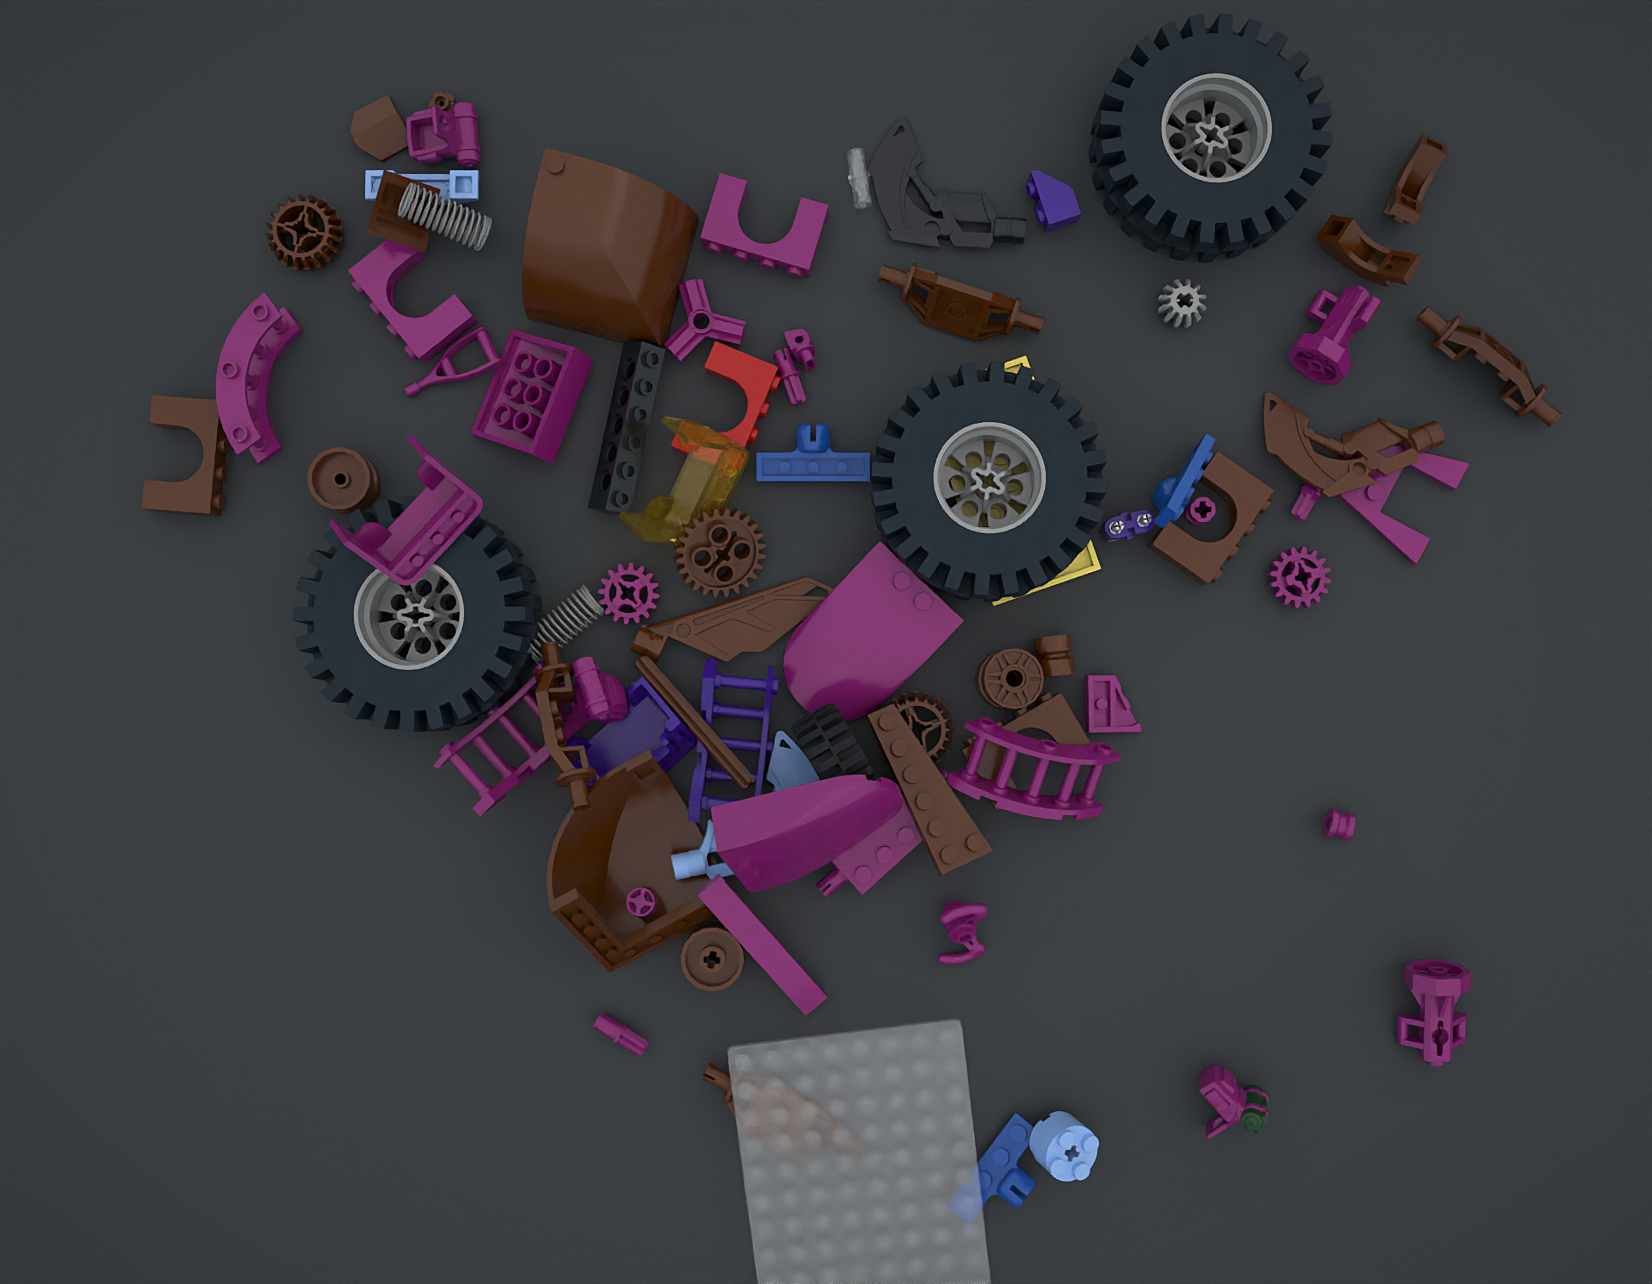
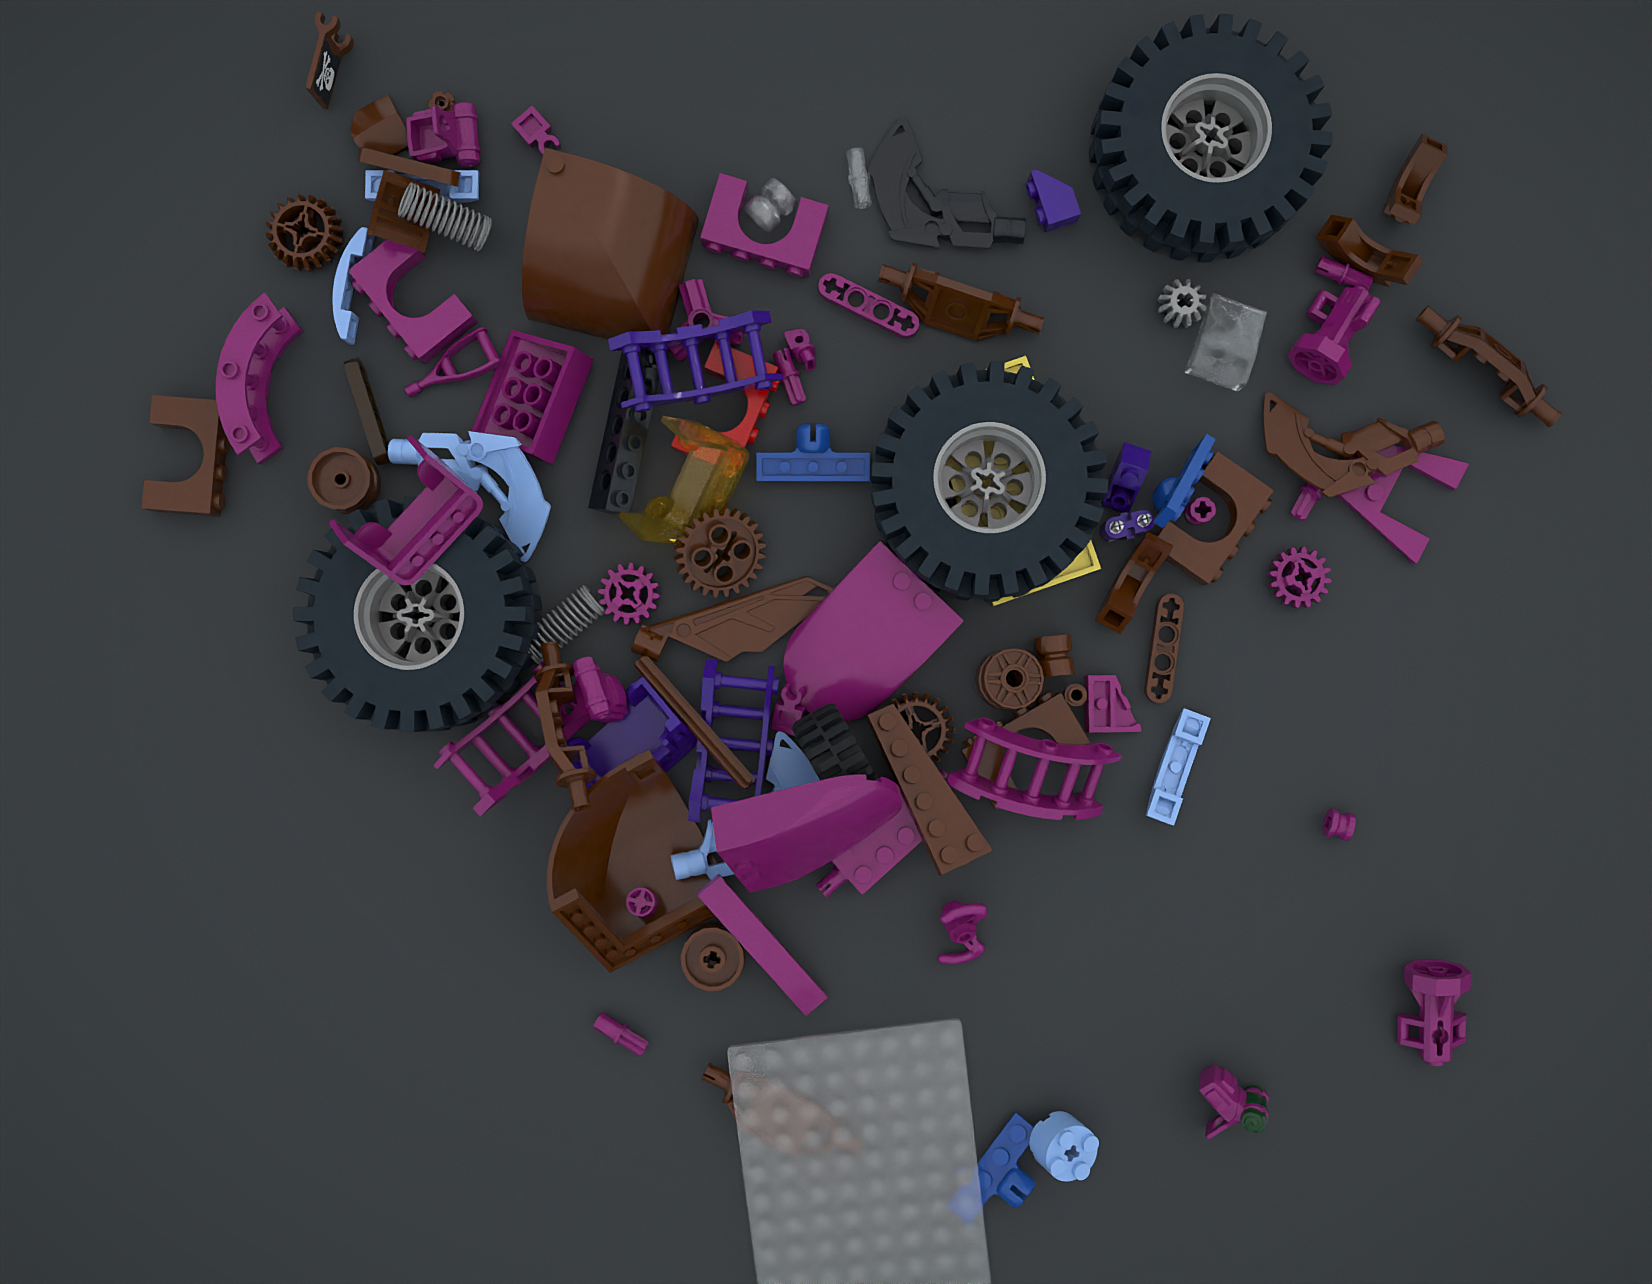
(326, 59): none -> flag
(356, 250): none -> light blue slope
(367, 410): none -> dark brown beam
(409, 166): none -> reddish brown beam
(524, 508): none -> light blue piece
(534, 129): none -> magenta plate
(689, 337): none -> dark purple fence
(770, 205): none -> clear wheel
(788, 710): none -> magenta plate
(871, 300): none -> magenta beam
(1081, 695): none -> reddish brown pin
(1127, 477): none -> dark purple slope
(1132, 581): none -> reddish brown arch
(1168, 649): none -> reddish brown beam
(1176, 765): none -> light blue slope
(1227, 343): none -> clear slope
(1343, 273): none -> magenta axle

